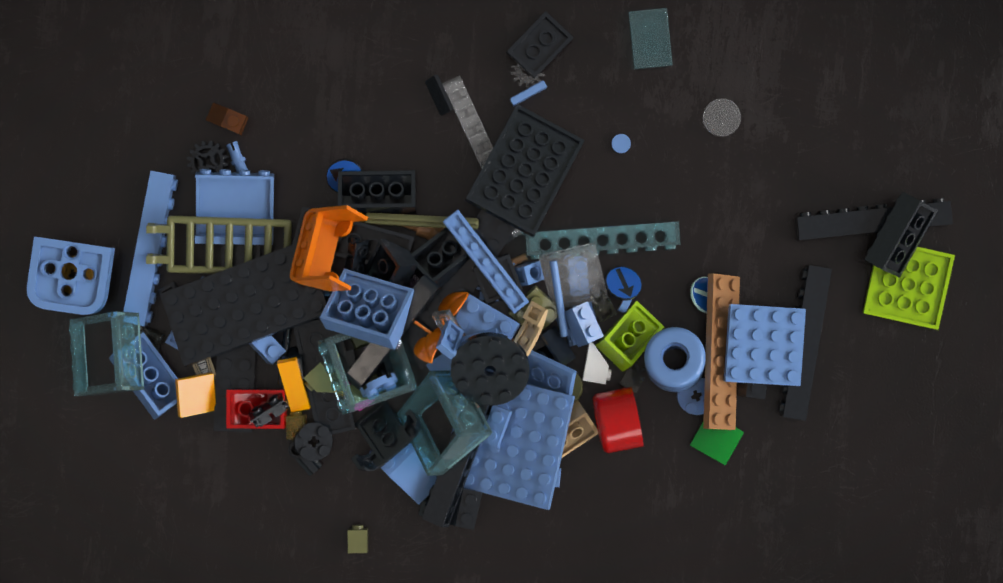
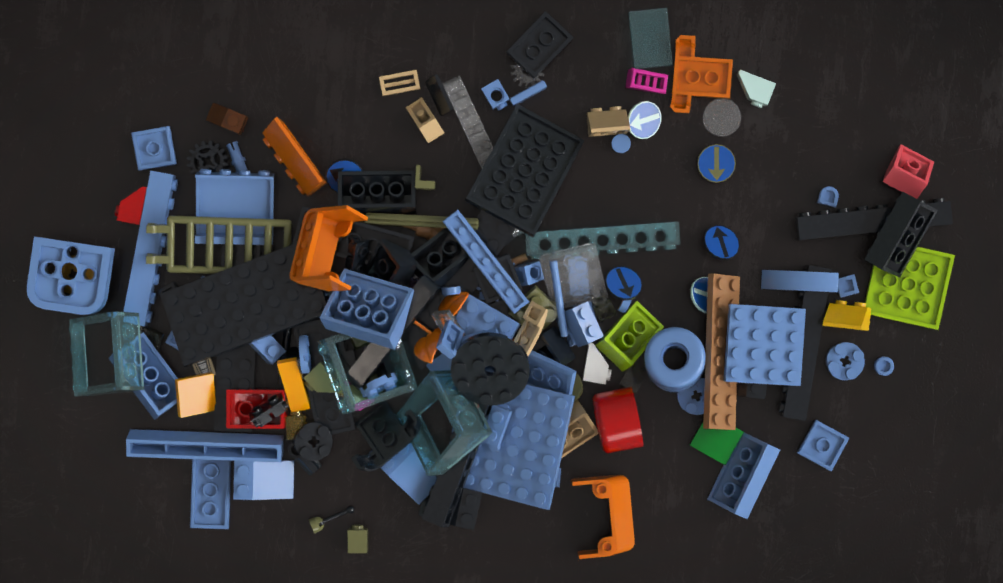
(131, 207): none -> red slope
(154, 148): none -> medium blue plate
(205, 445): none -> medium blue brick
(210, 494): none -> medium blue tile
(263, 480): none -> slope
(294, 157): none -> orange slope
(305, 357): none -> medium blue tile
(318, 523): none -> hinge
(415, 80): none -> tan tile
(423, 185): none -> olive panel
(425, 120): none -> tan slope
(451, 290): none -> medium blue tile
(492, 87): none -> medium blue brick
(607, 122): none -> tan slope
(618, 491): none -> orange windscreen
(631, 79): none -> dark pink slope
(644, 119): none -> piece
(697, 75): none -> orange piece
(716, 163): none -> blue piece
(721, 242): none -> blue piece
(744, 475): none -> medium blue slope
(756, 88): none -> light aqua slope
(800, 280): none -> medium blue slope
(823, 445): none -> medium blue plate
(828, 196): none -> medium blue tile
(847, 286): none -> medium blue plate
(848, 316): none -> yellow slope
(850, 370): none -> medium blue plate
(884, 366): none -> medium blue tile
(908, 172): none -> coral slope

